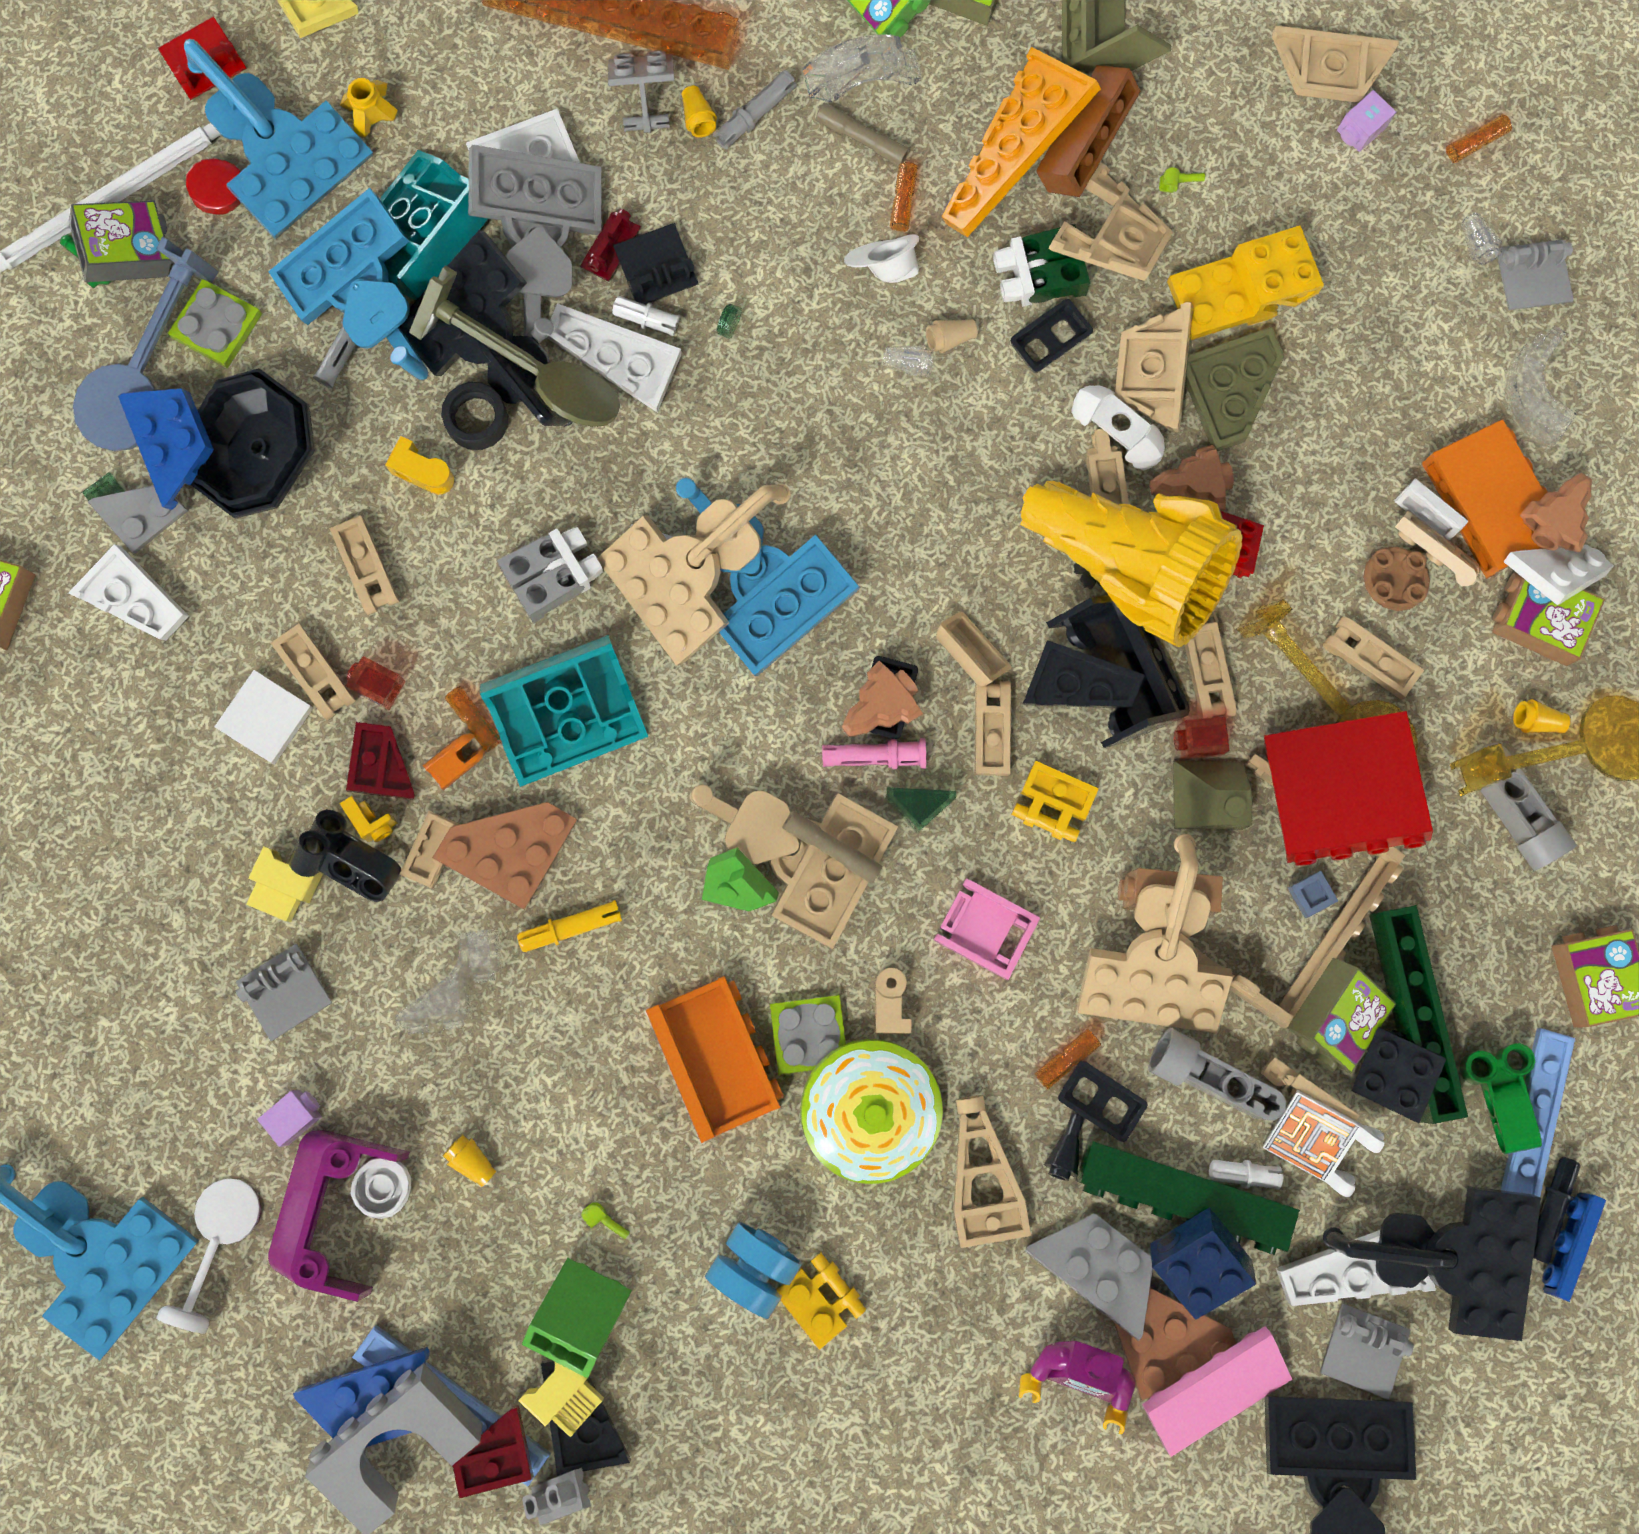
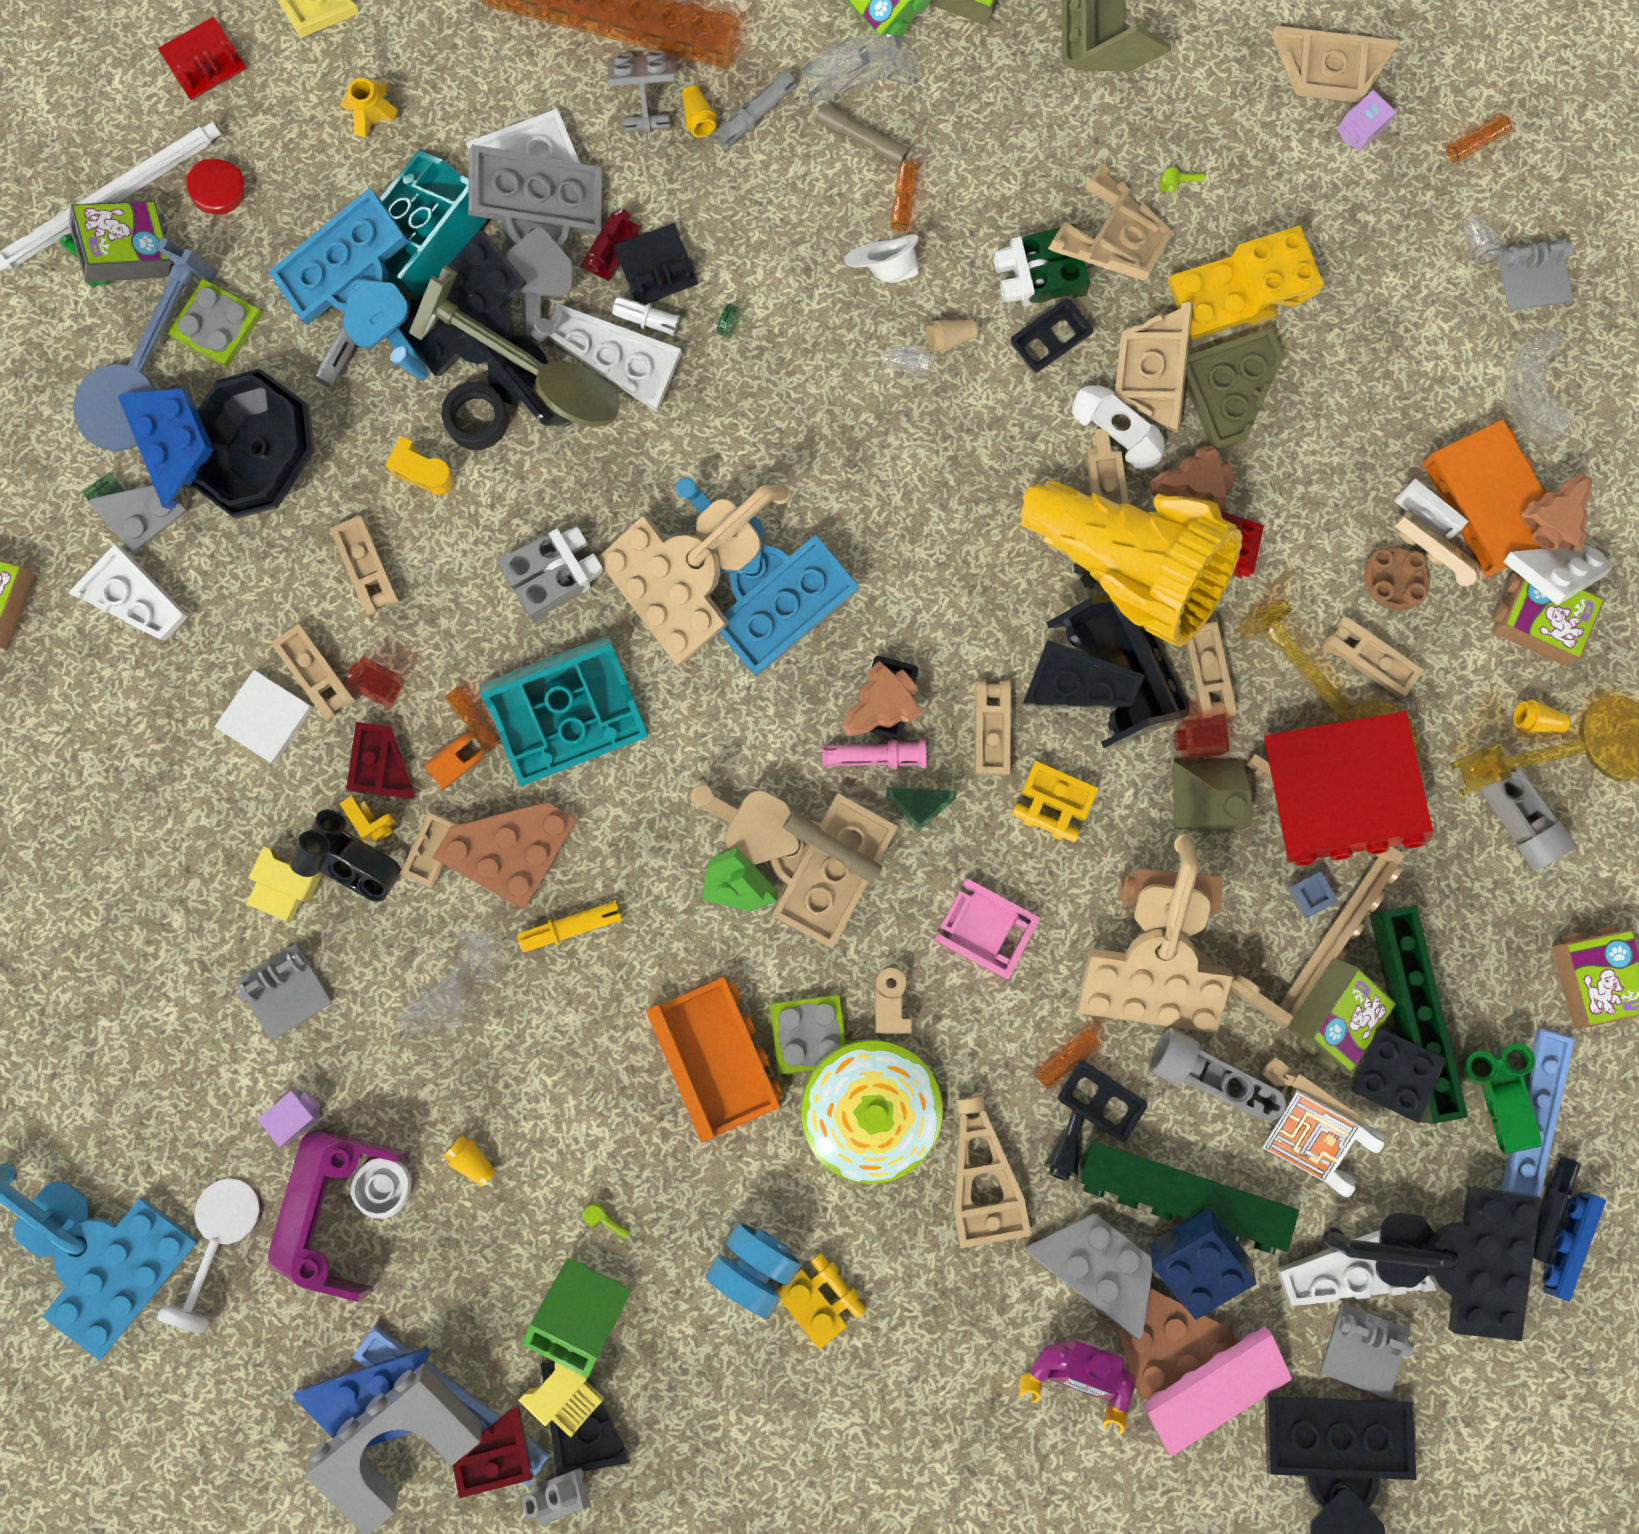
(289, 166): dark azure plate -> none
(975, 649): tan piece -> none
(1025, 125): light orange wing -> none
(1085, 140): dark orange brick -> none
(1246, 1174): white axle -> none

